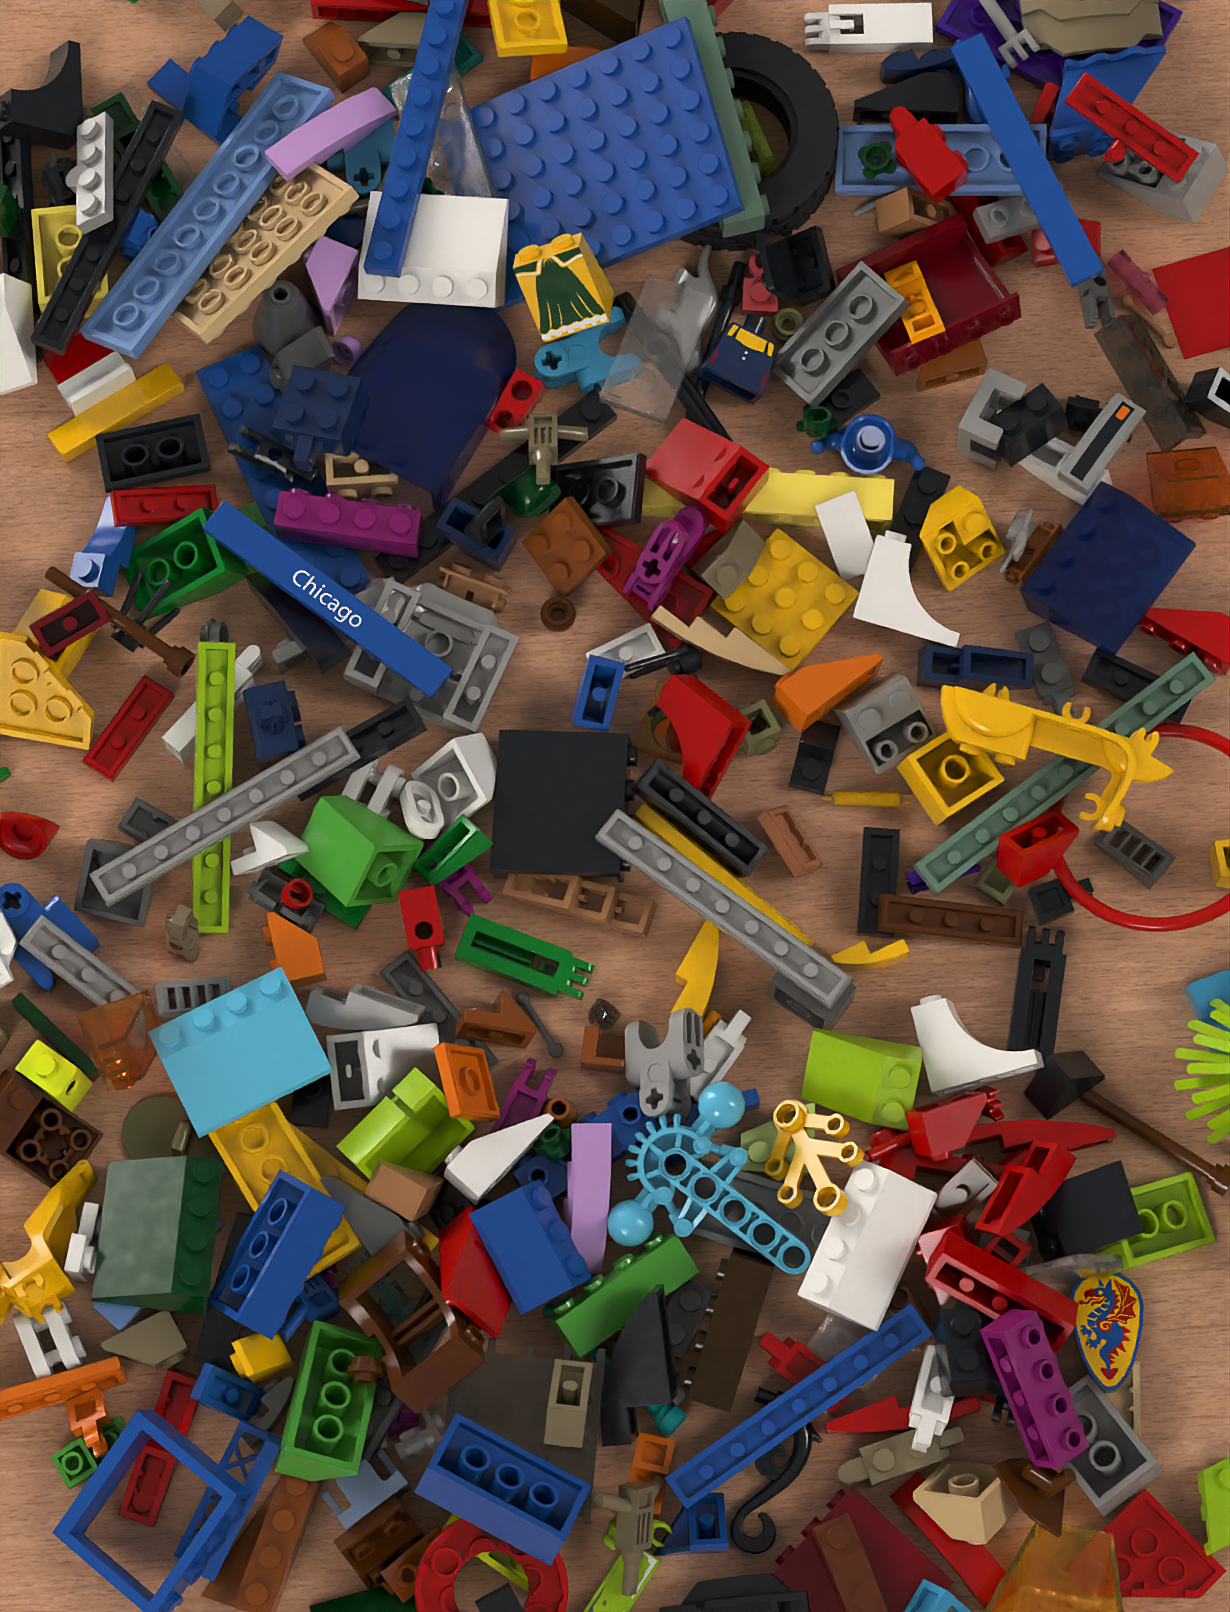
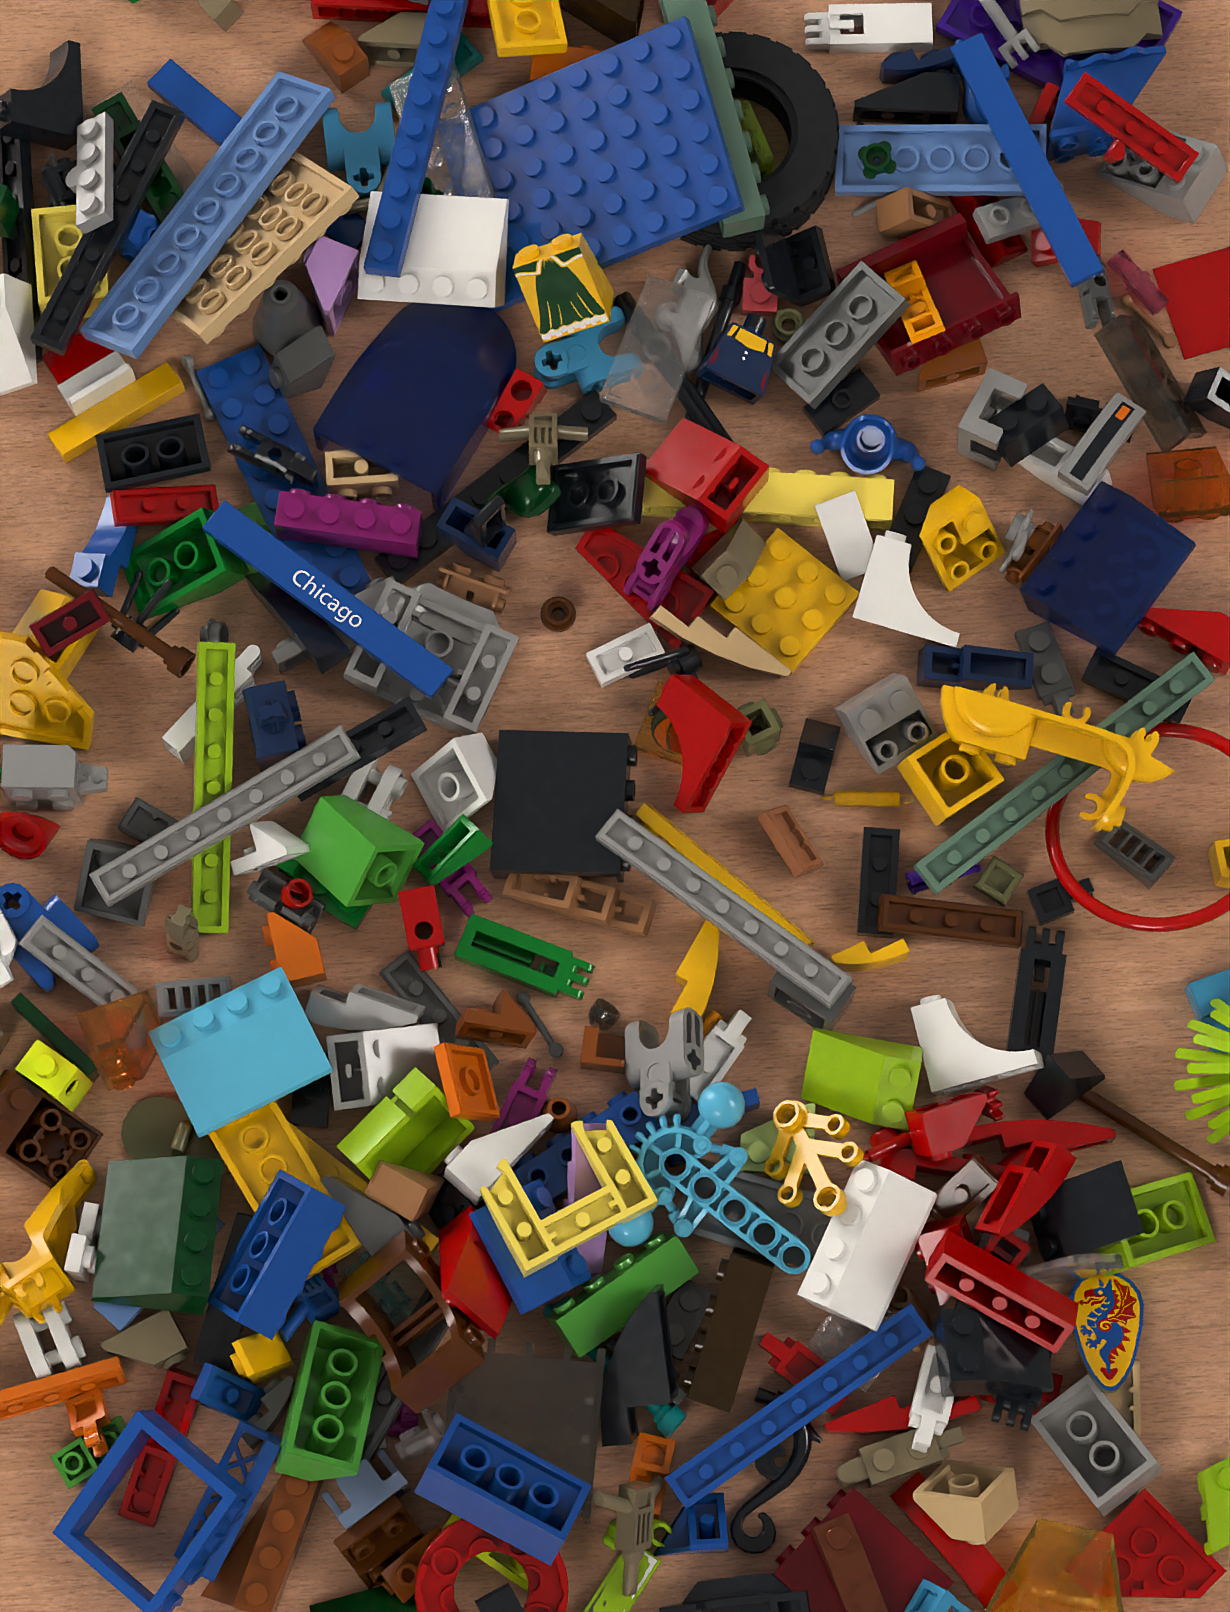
(48, 777): none -> light grey hinge
(128, 728): red tile -> none
(188, 363): none -> light grey hinge
(227, 71): blue wedge -> none
(320, 414): dark blue hinge -> none
(329, 132): lavender slope -> none
(342, 346): lavender hinge -> none
(366, 1369): reddish brown plate -> none
(421, 810): white plate -> none
(540, 1242): none -> light yellow wedge
(554, 1141): dark green plate -> none
(567, 546): dark orange plate -> none
(568, 1403): dark tan slope -> none
(597, 693): blue slope -> none
(700, 818): black slope -> none
(817, 422): dark green plate -> none
(821, 687): orange slope -> none
(926, 156): red hinge -> none
(1034, 847): red slope -> none
(1035, 1388): magenta brick -> none
(1036, 1490): reddish brown shield -> none

